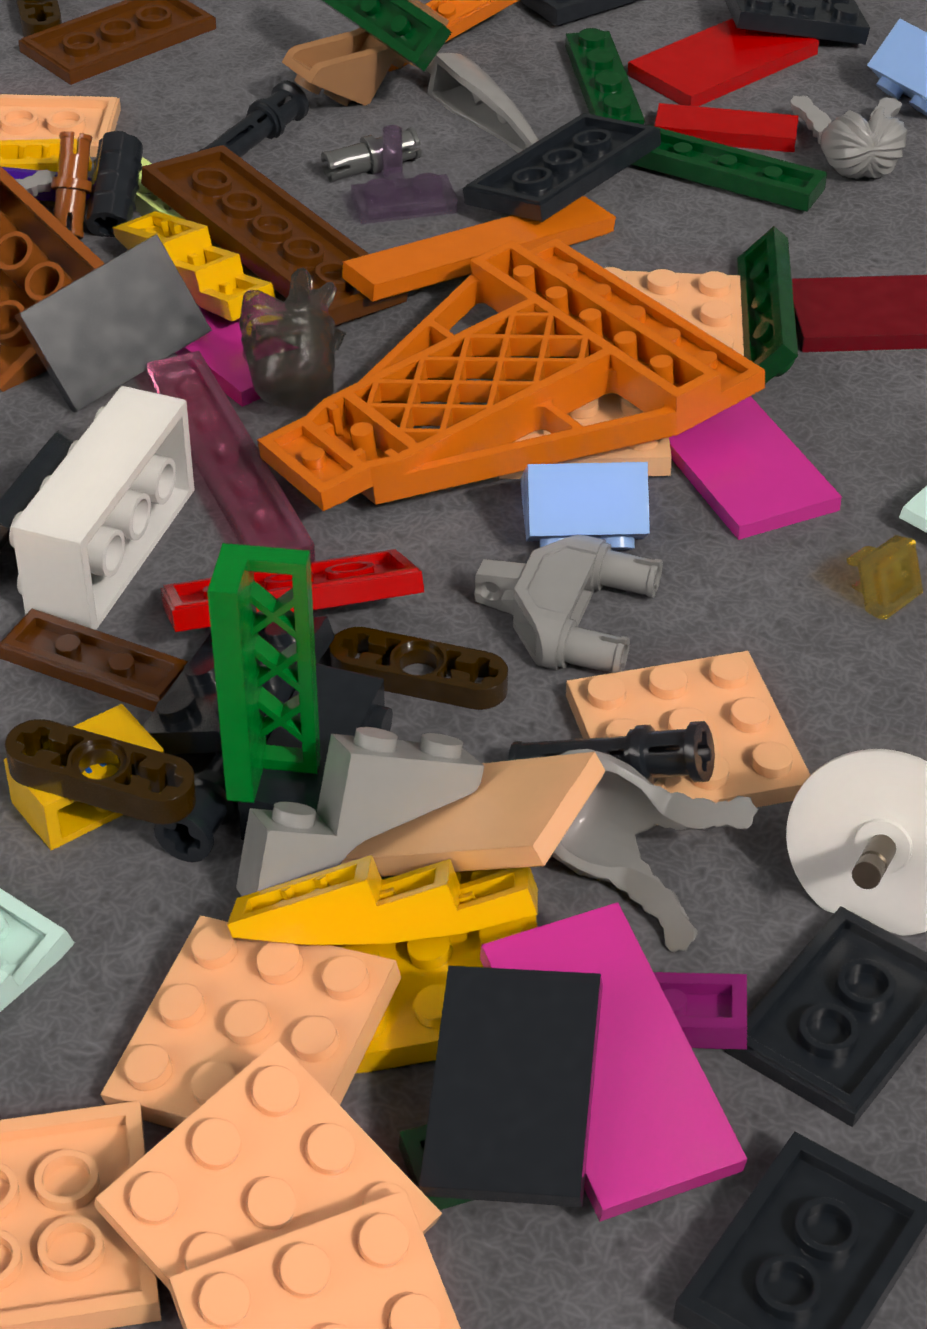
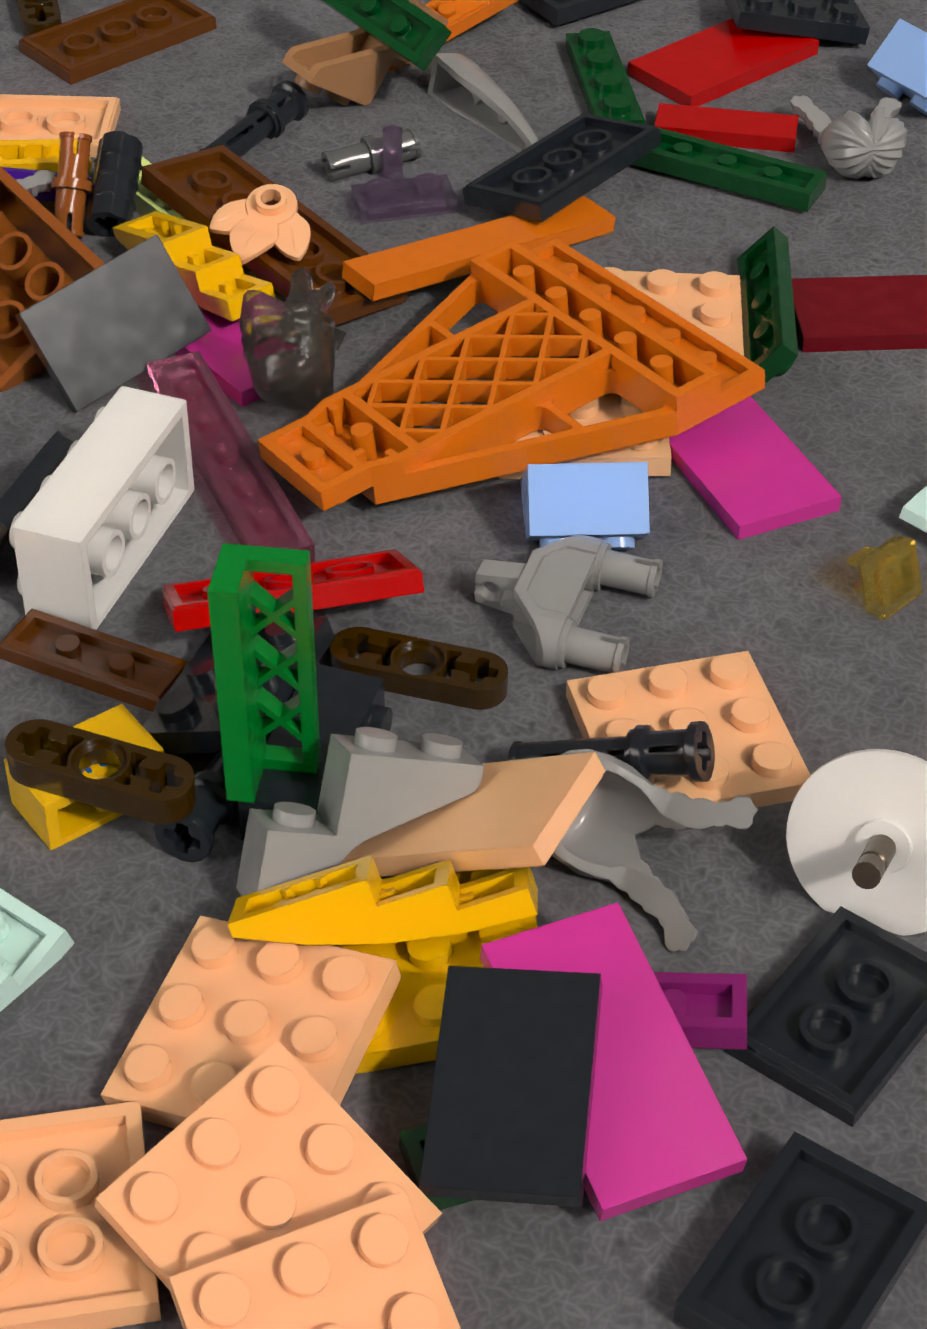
(262, 222): none -> light nougat plate

